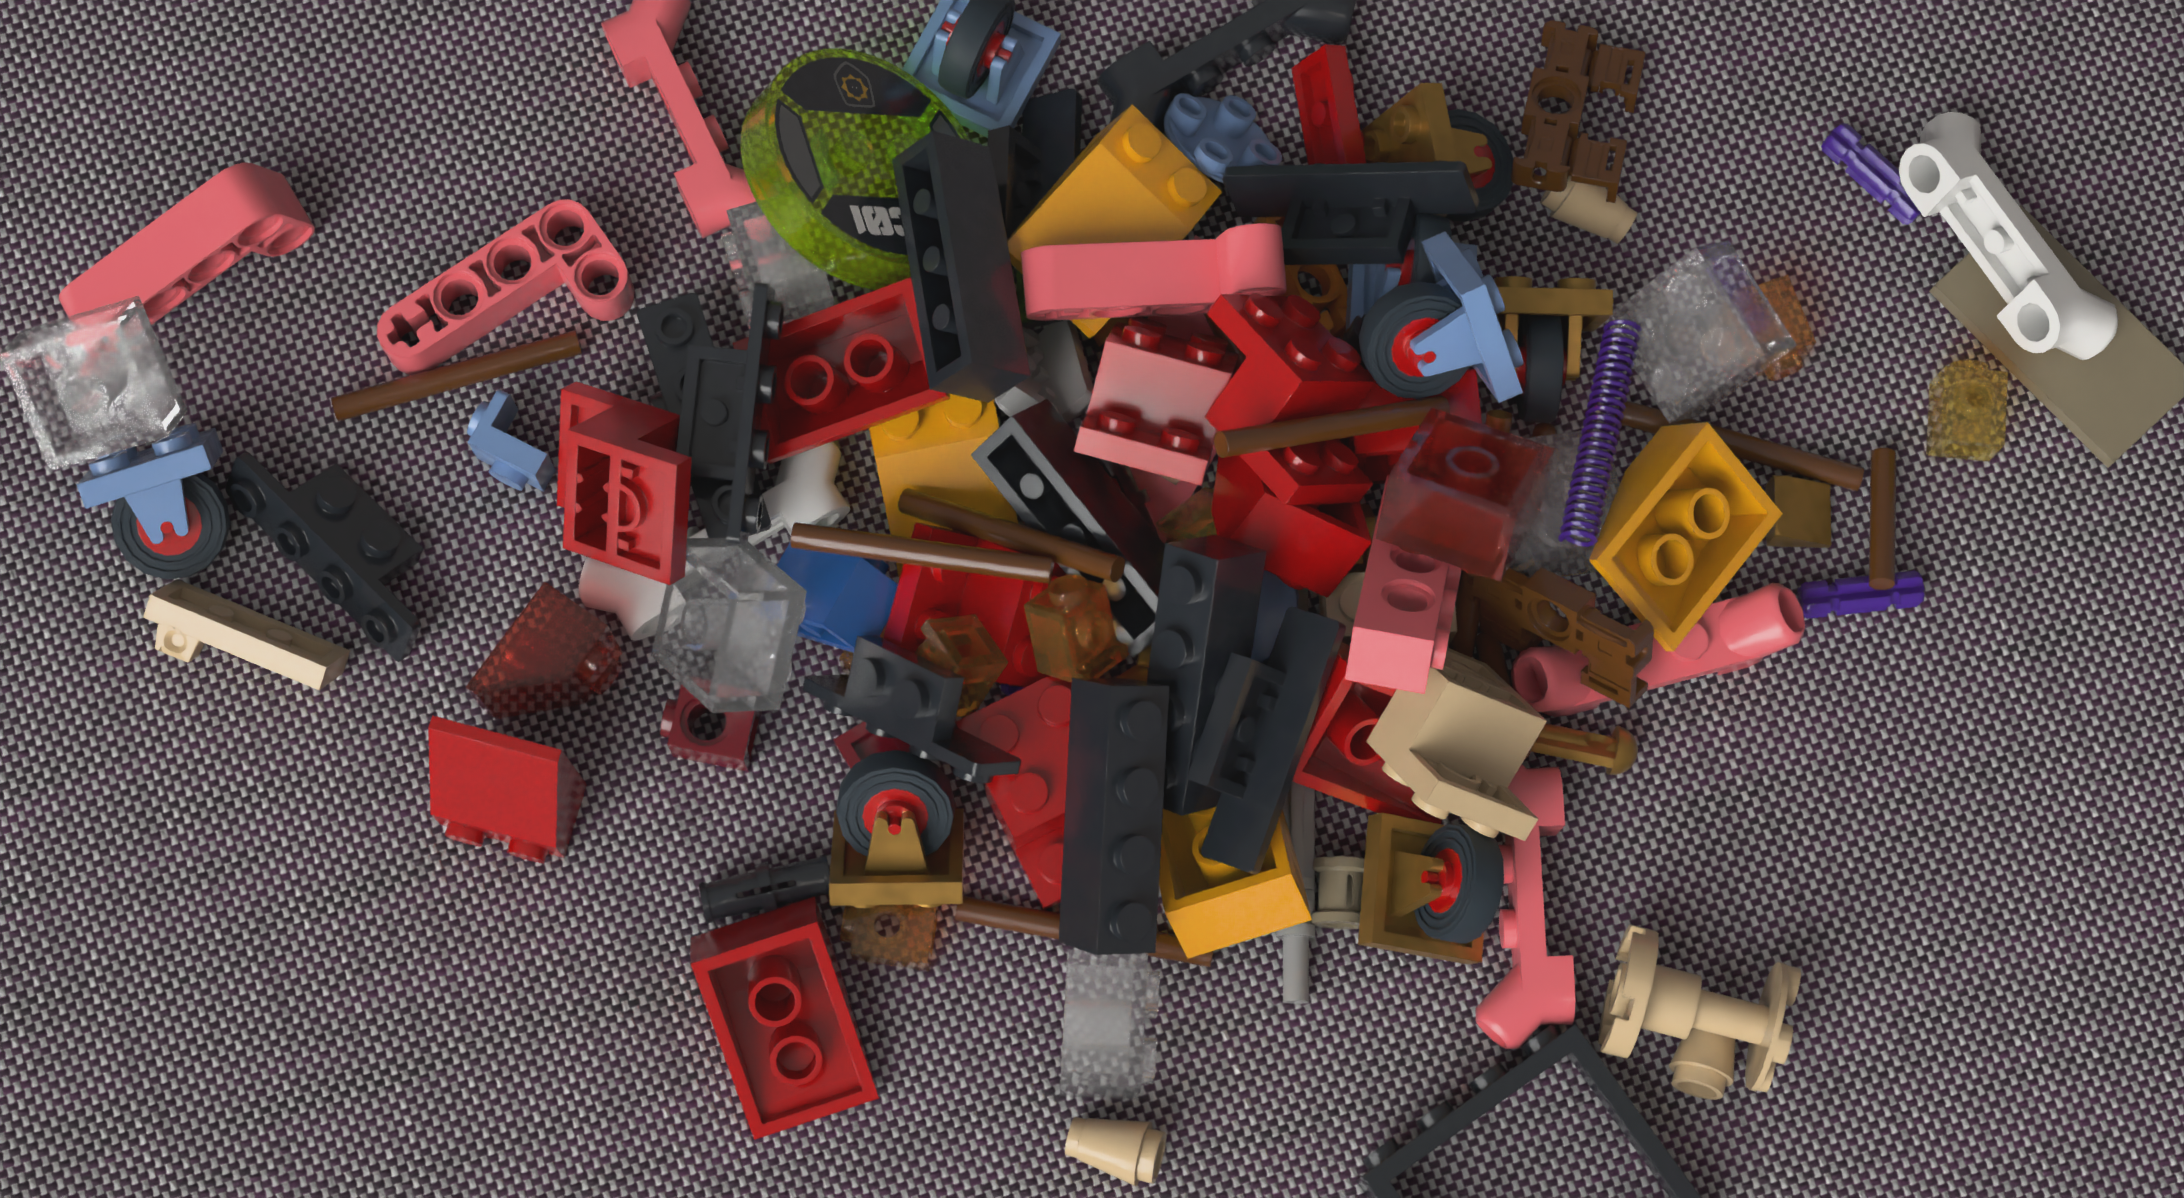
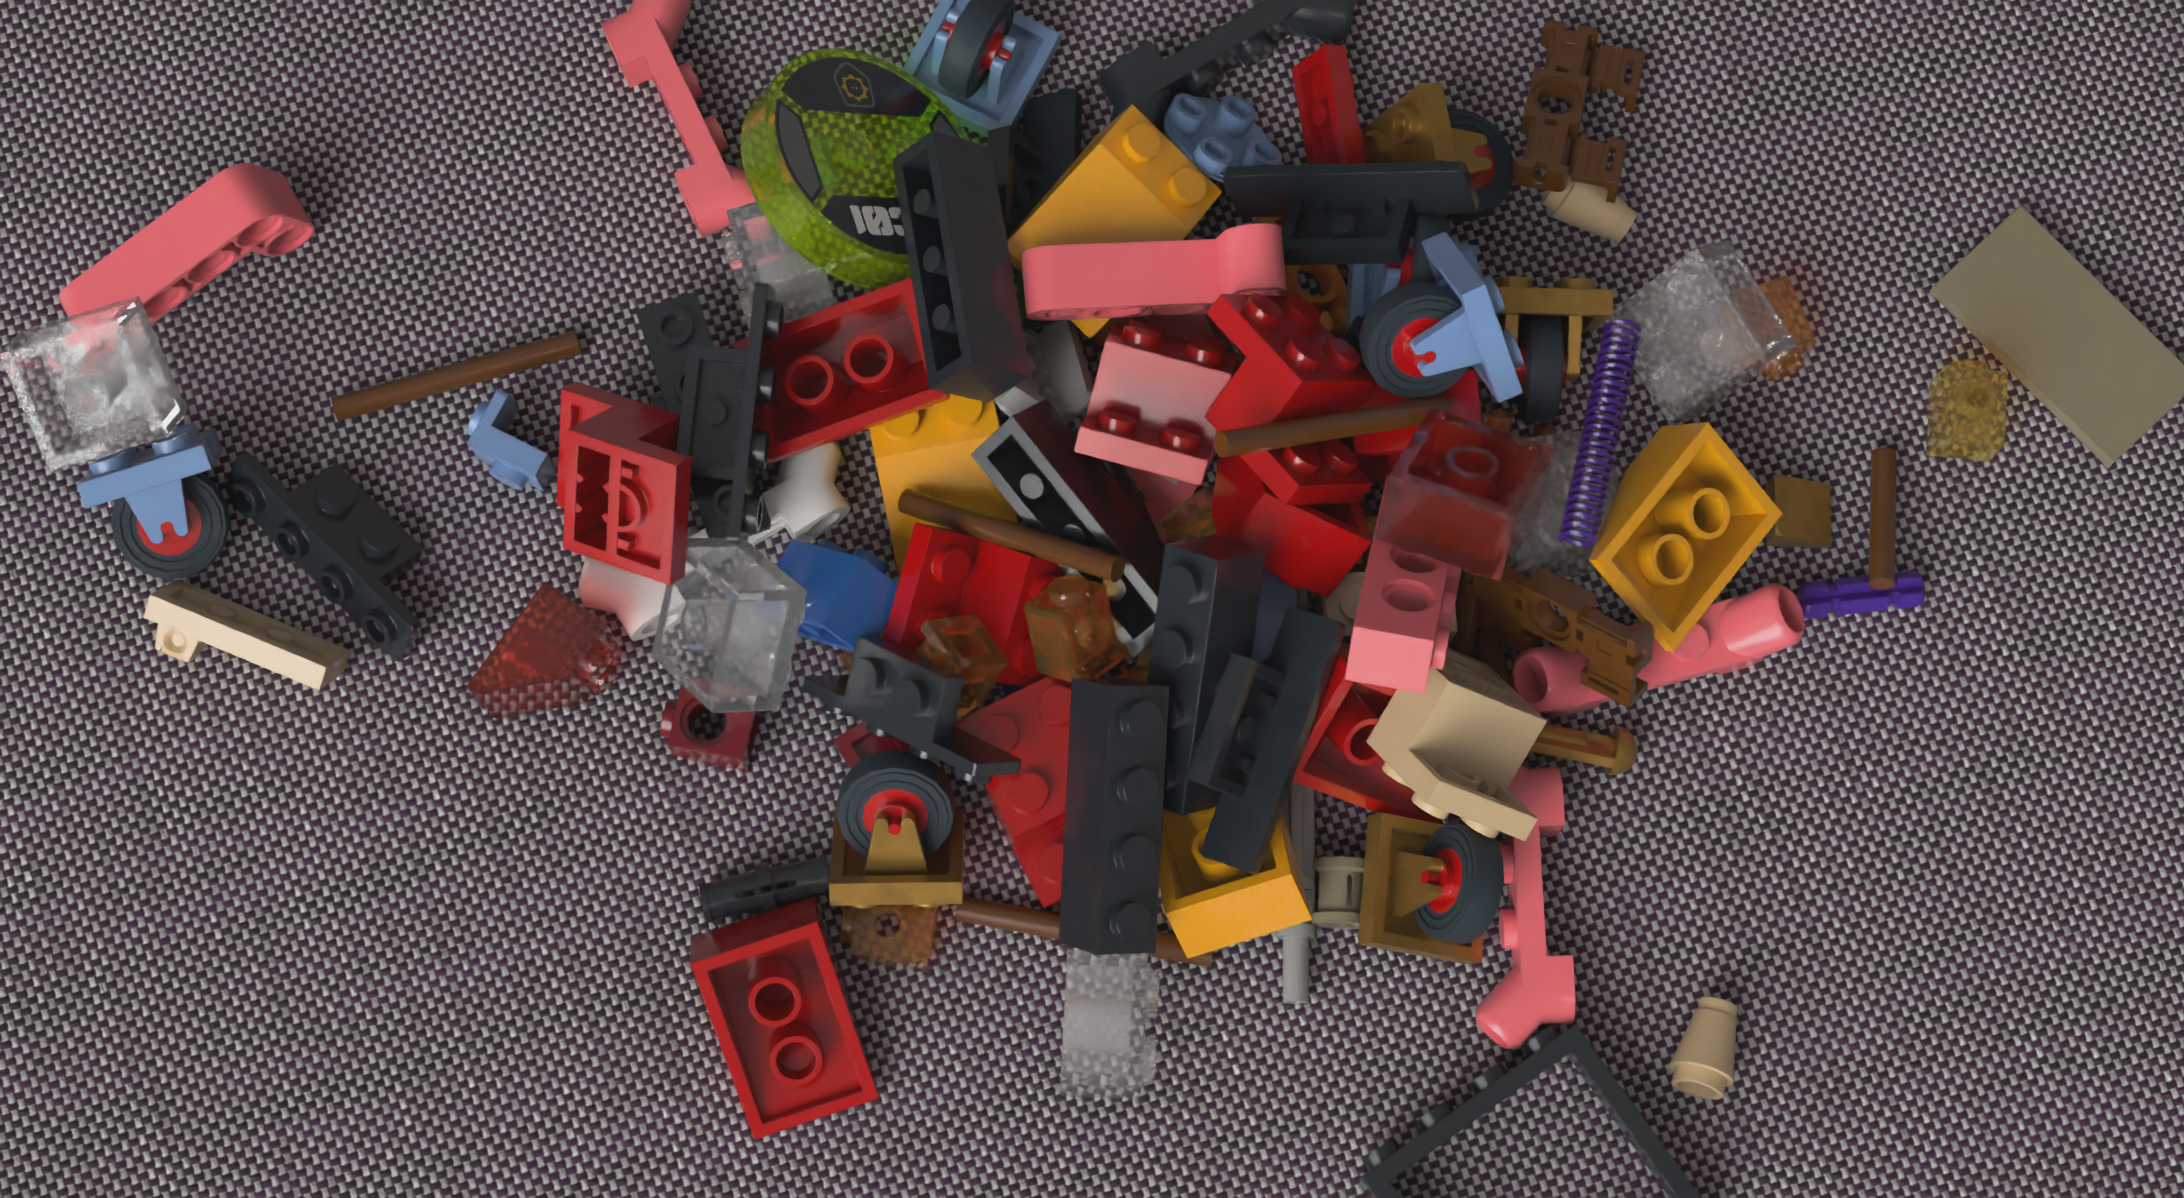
(502, 790): red slope -> none
(503, 298): coral beam -> none
(922, 552): reddish brown bar -> none
(1118, 1147): tan cone -> none
(1674, 1003): tan piece -> none
(1757, 449): reddish brown bar -> none
(1870, 171): dark purple axle -> none
(2042, 298): white plate -> none

